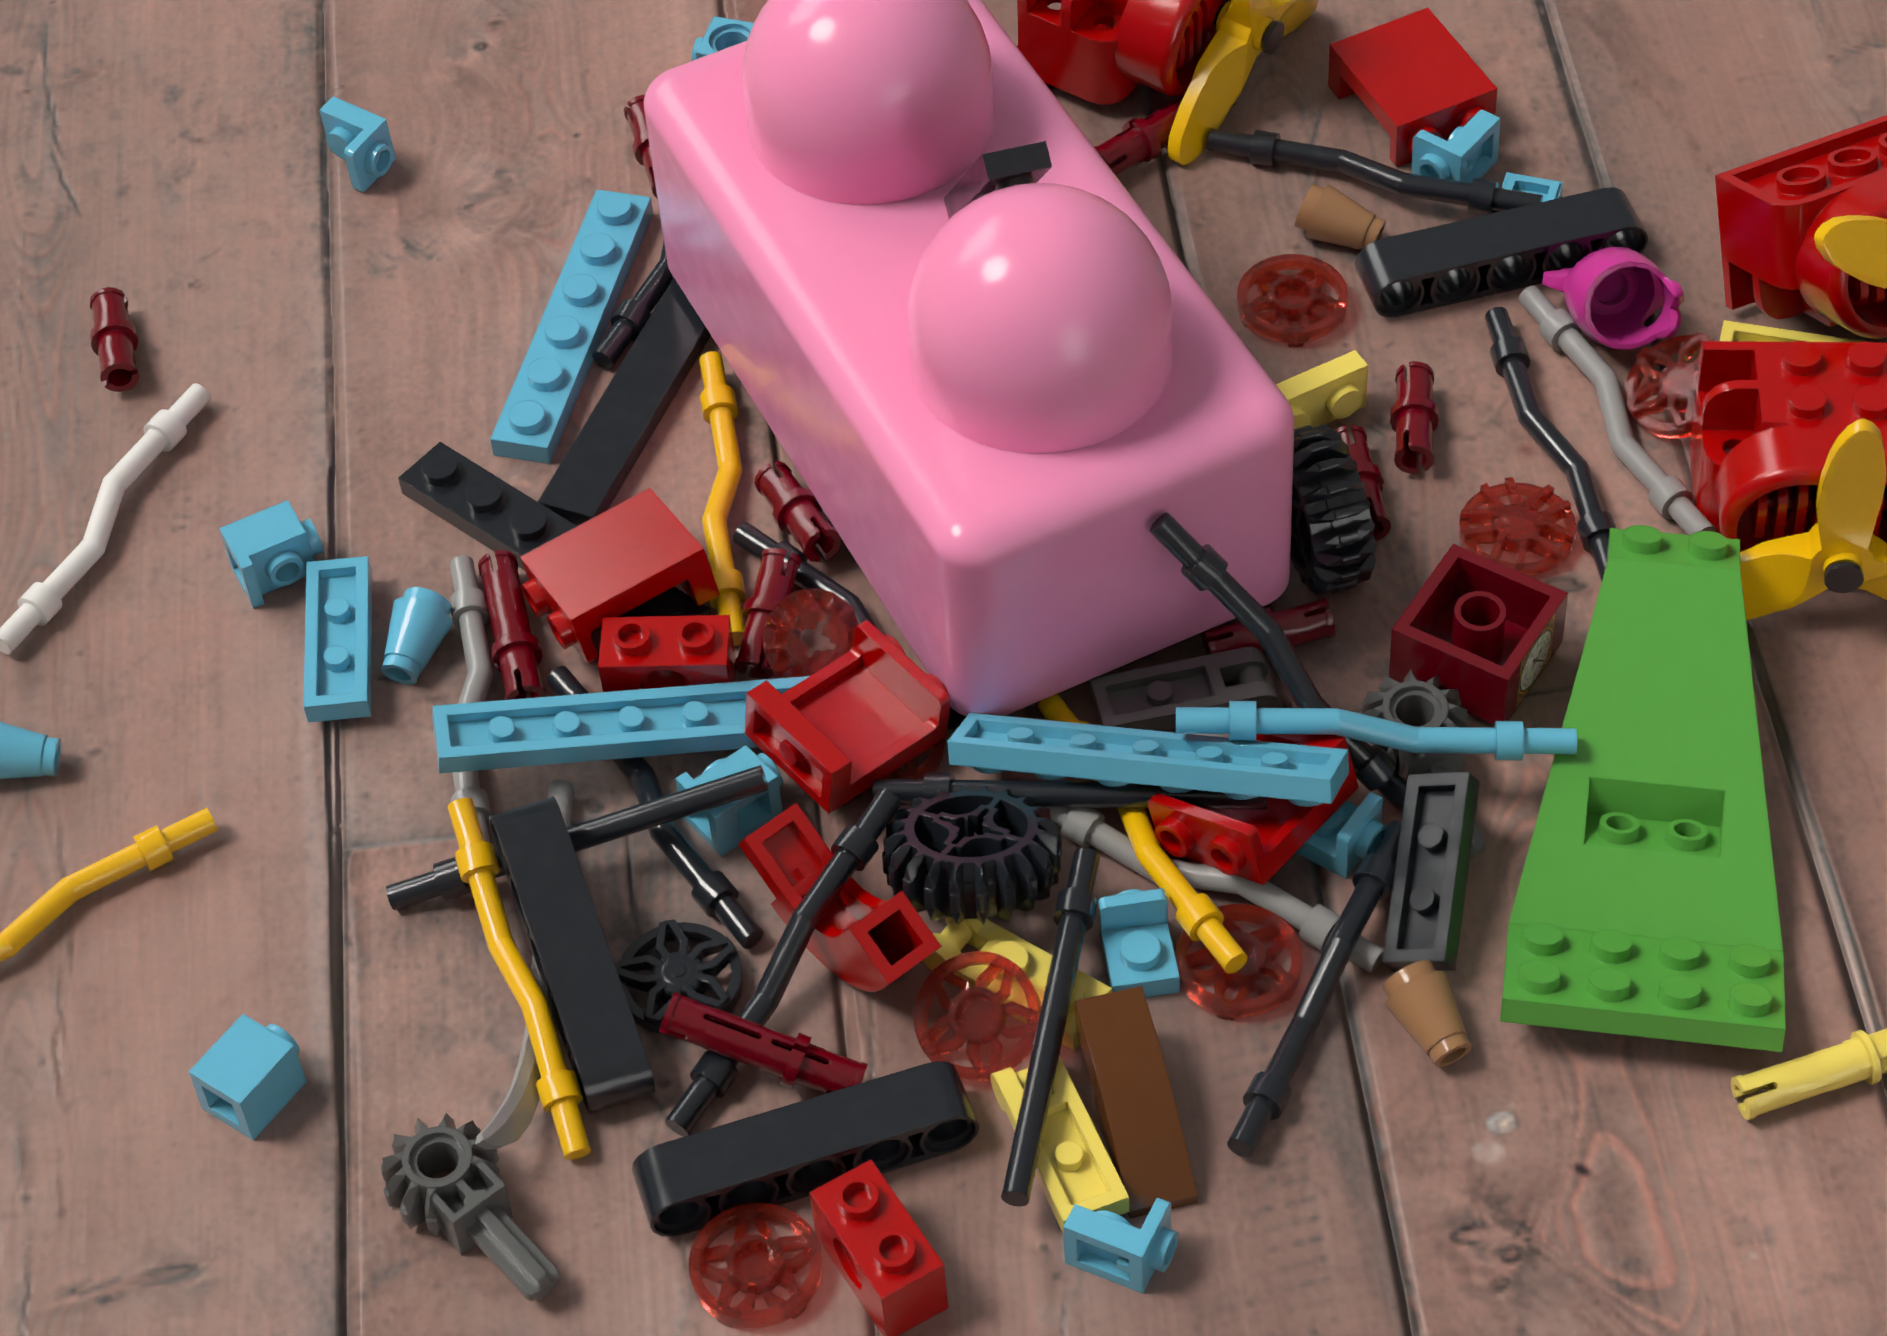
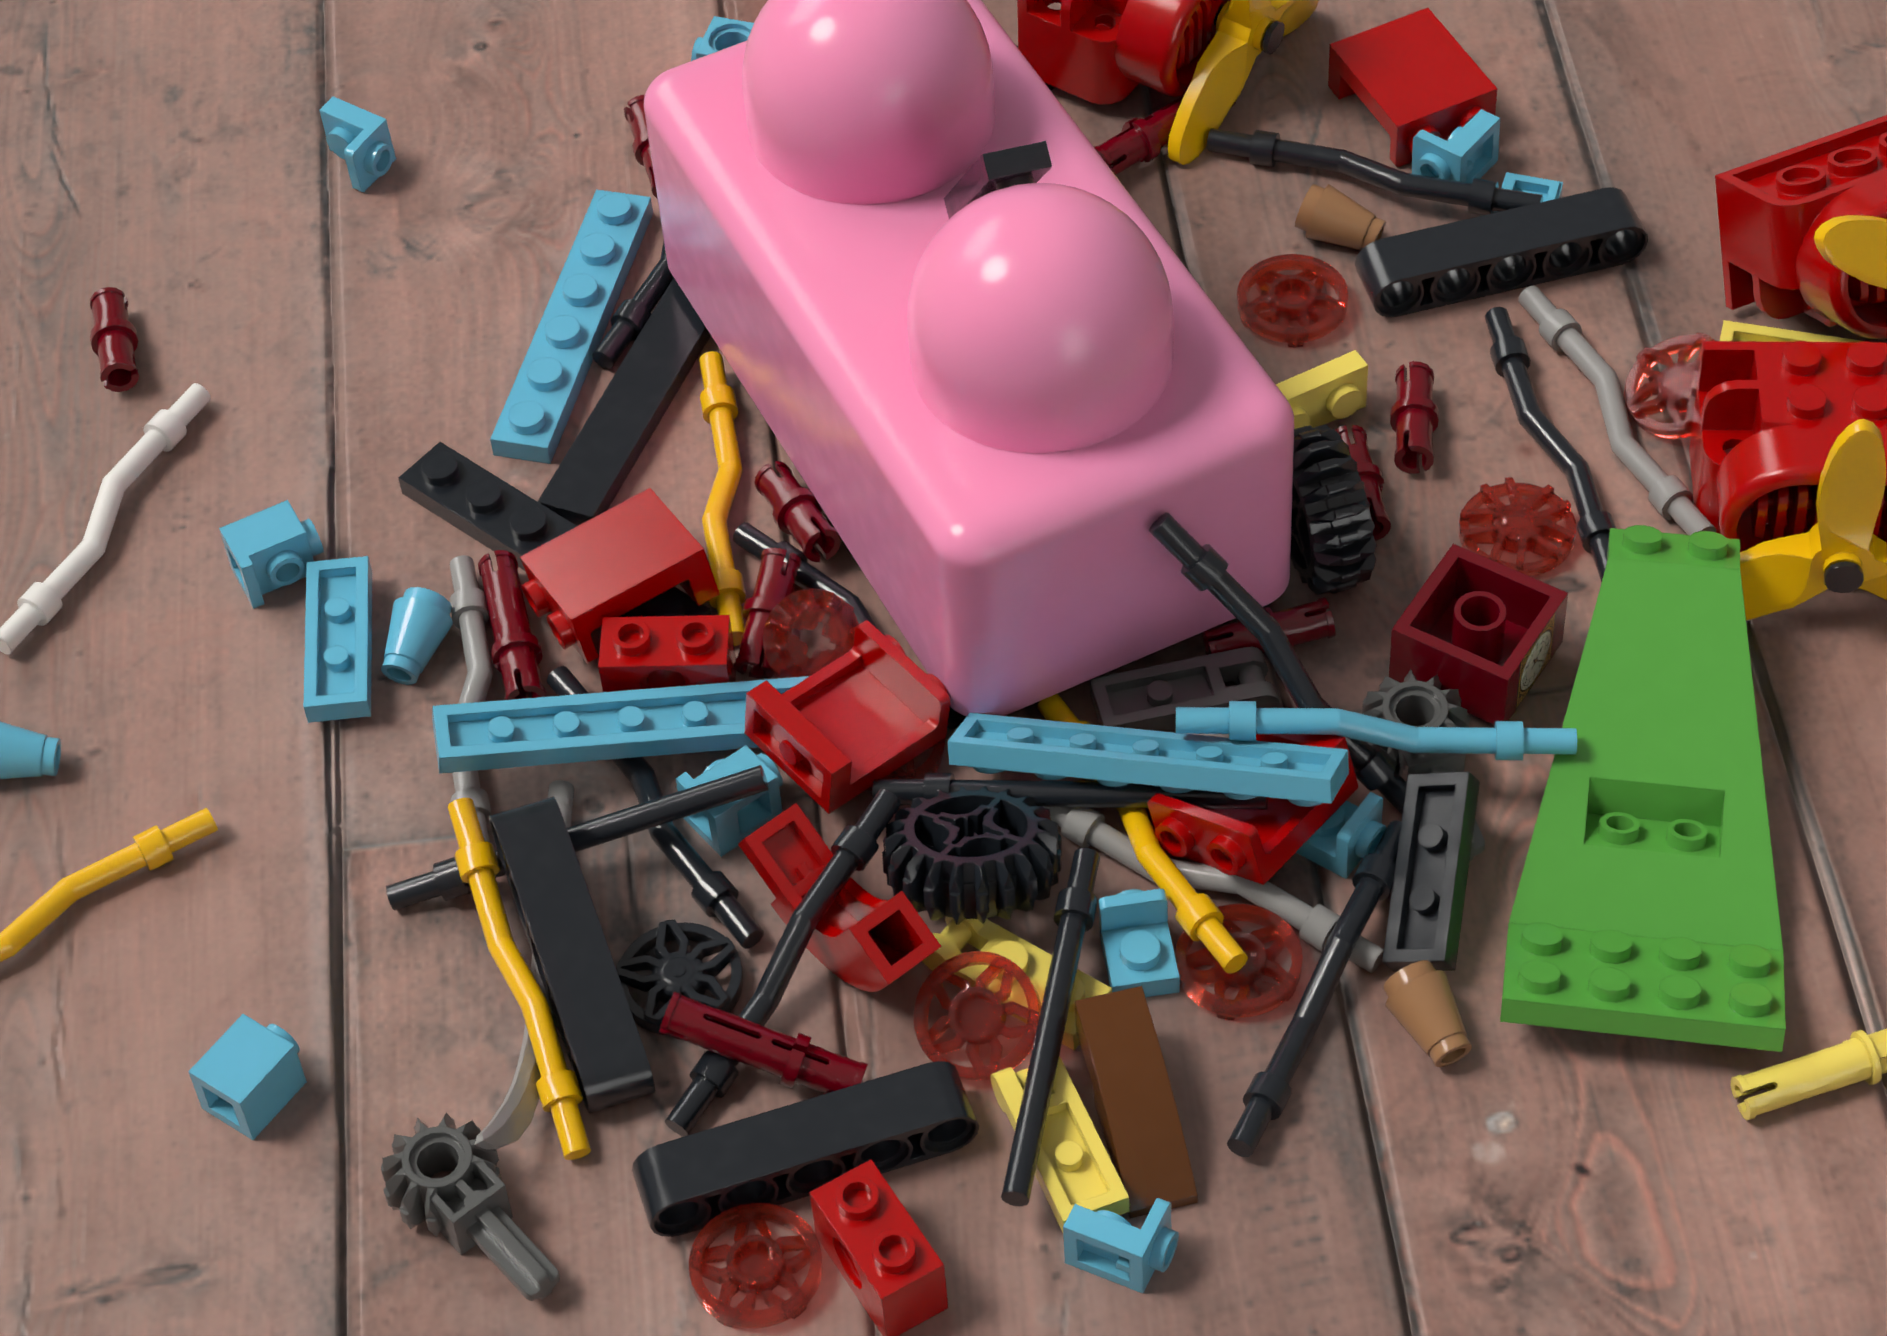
(1614, 295): dark pink piece -> none

